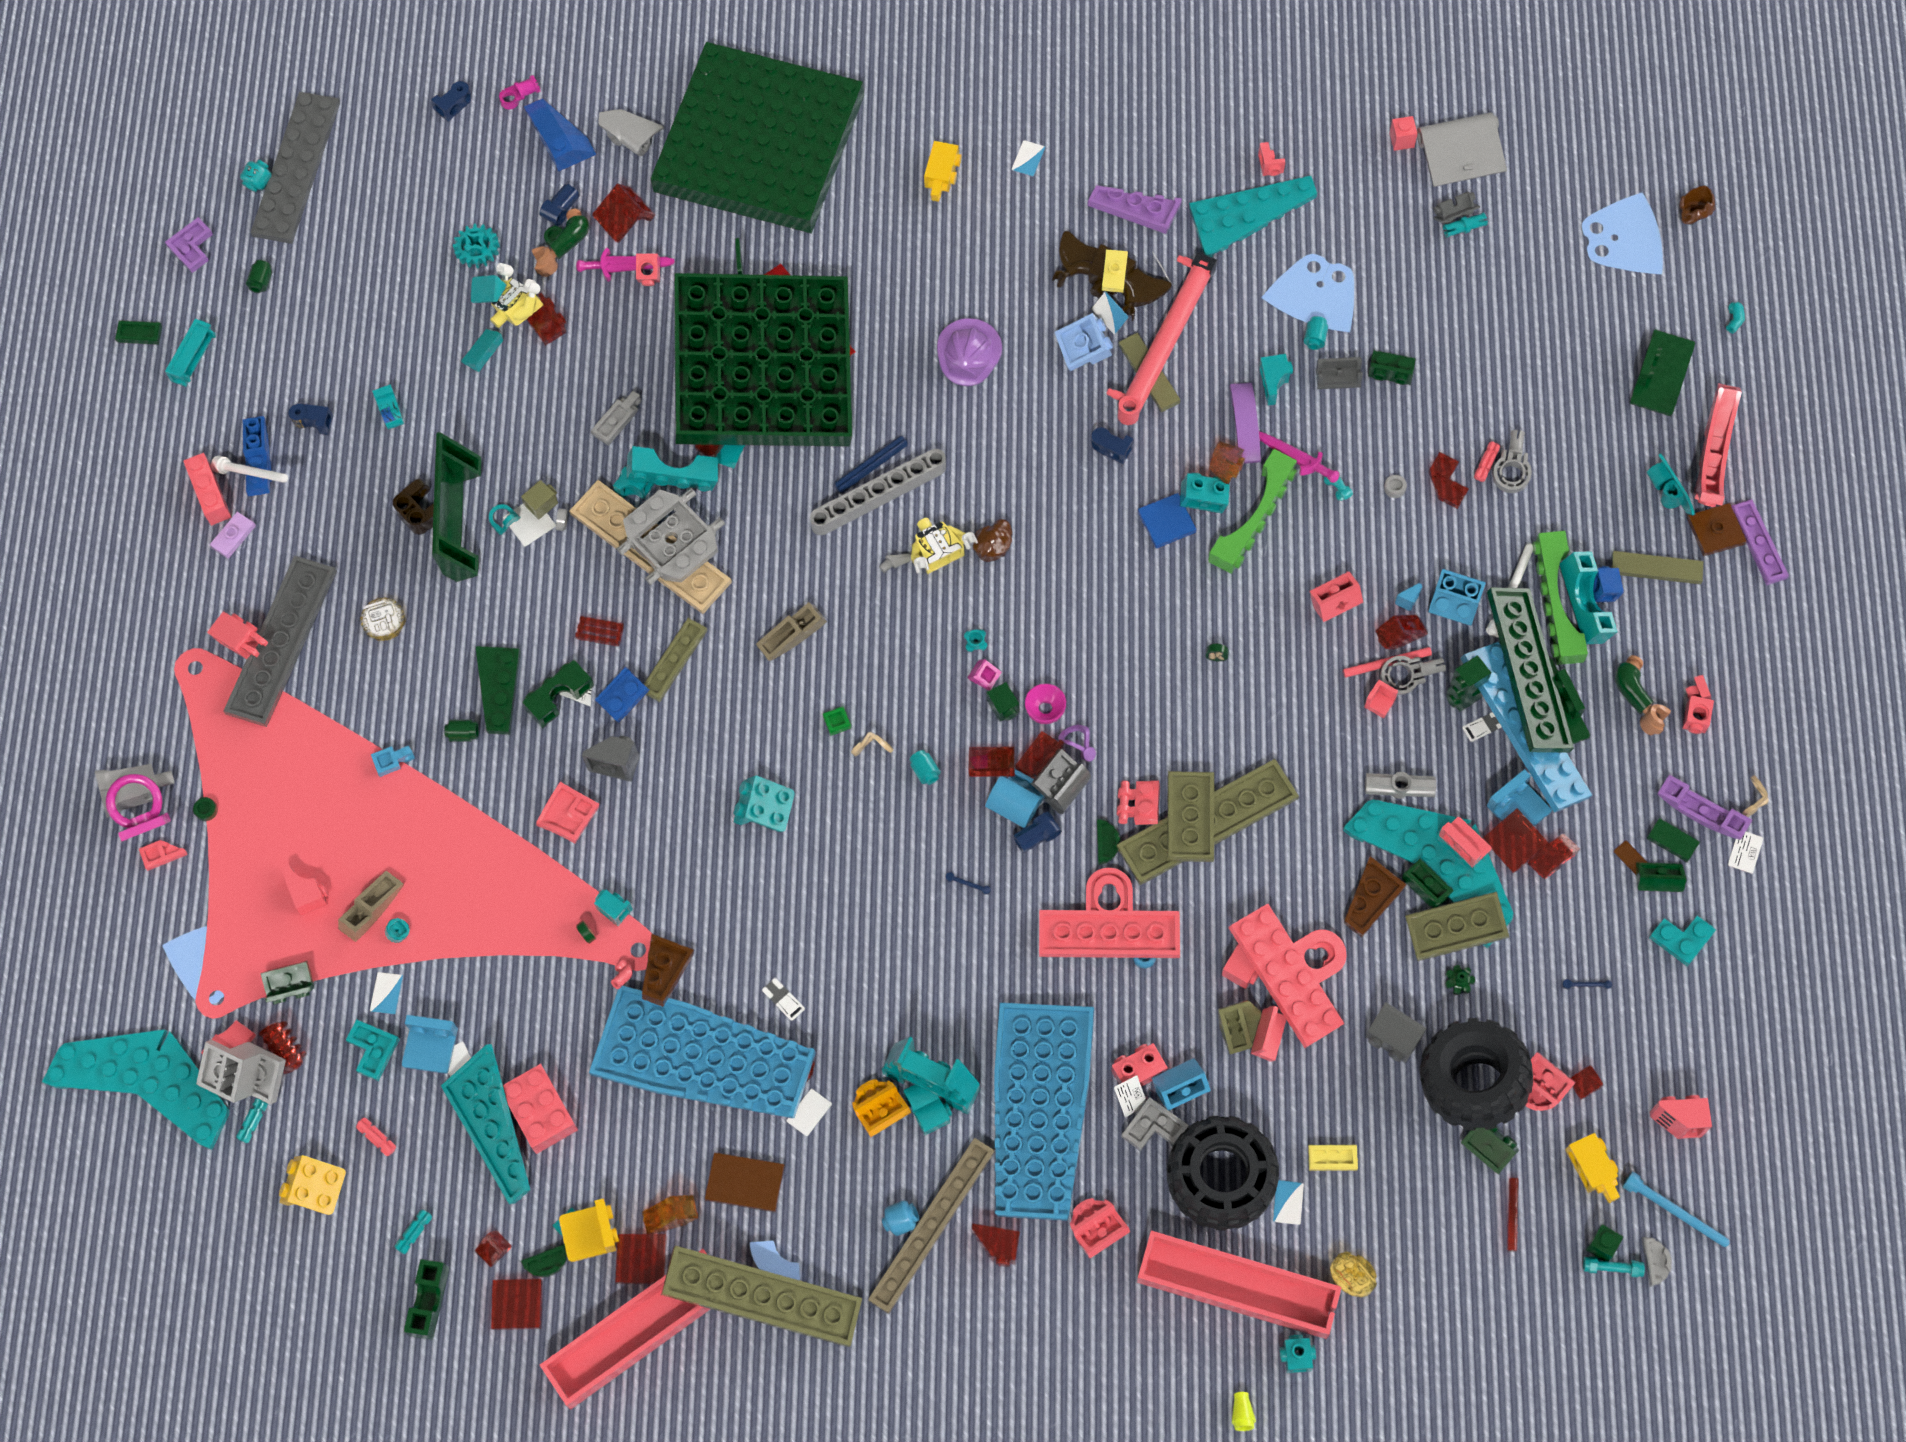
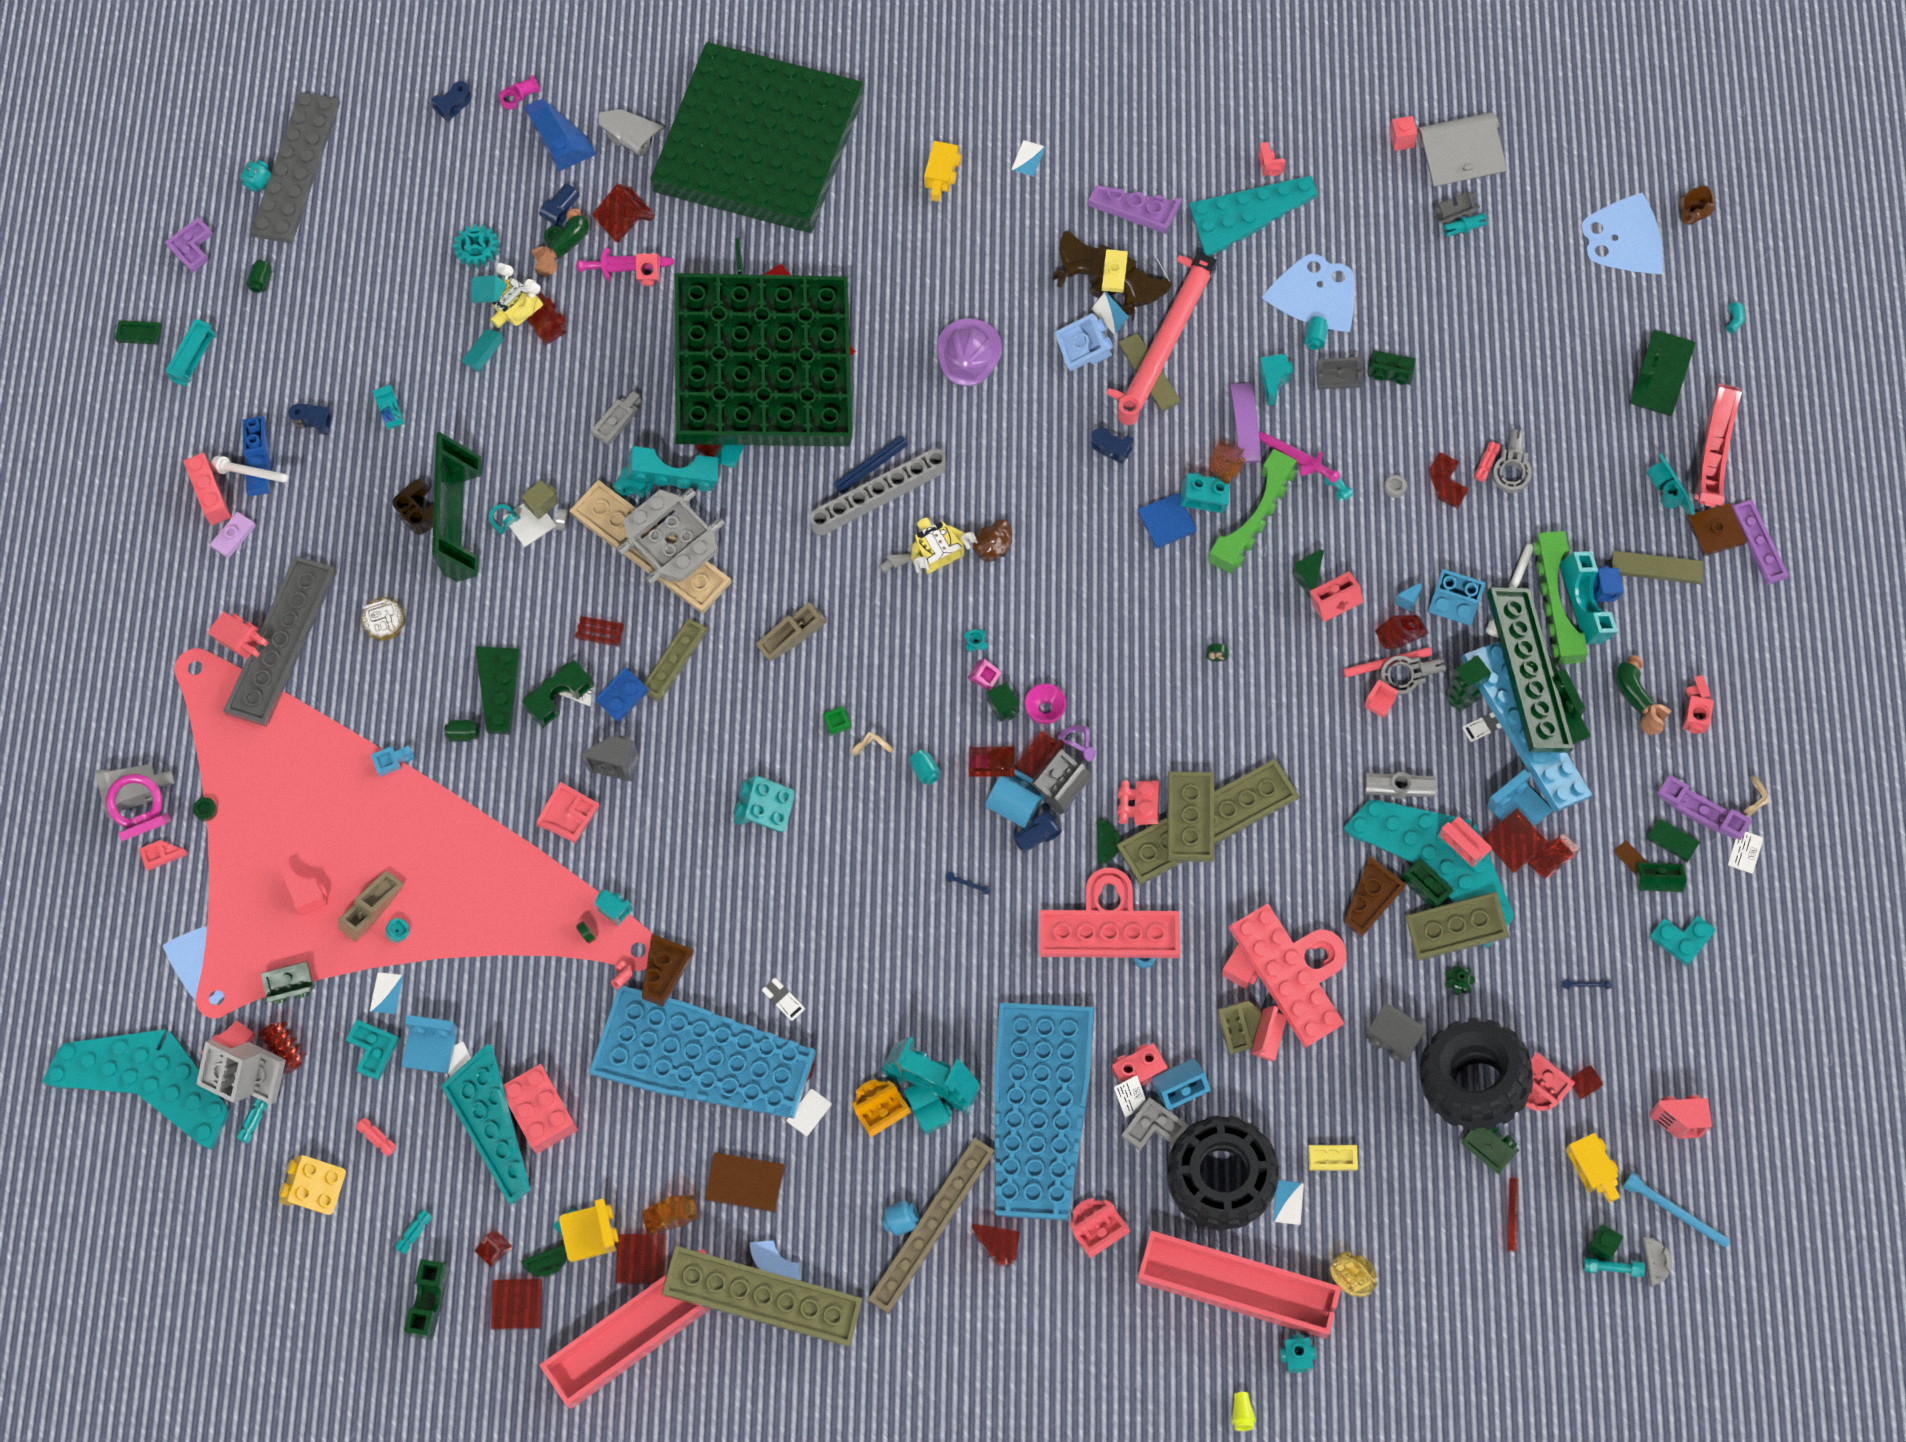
(1307, 571): none -> dark green slope

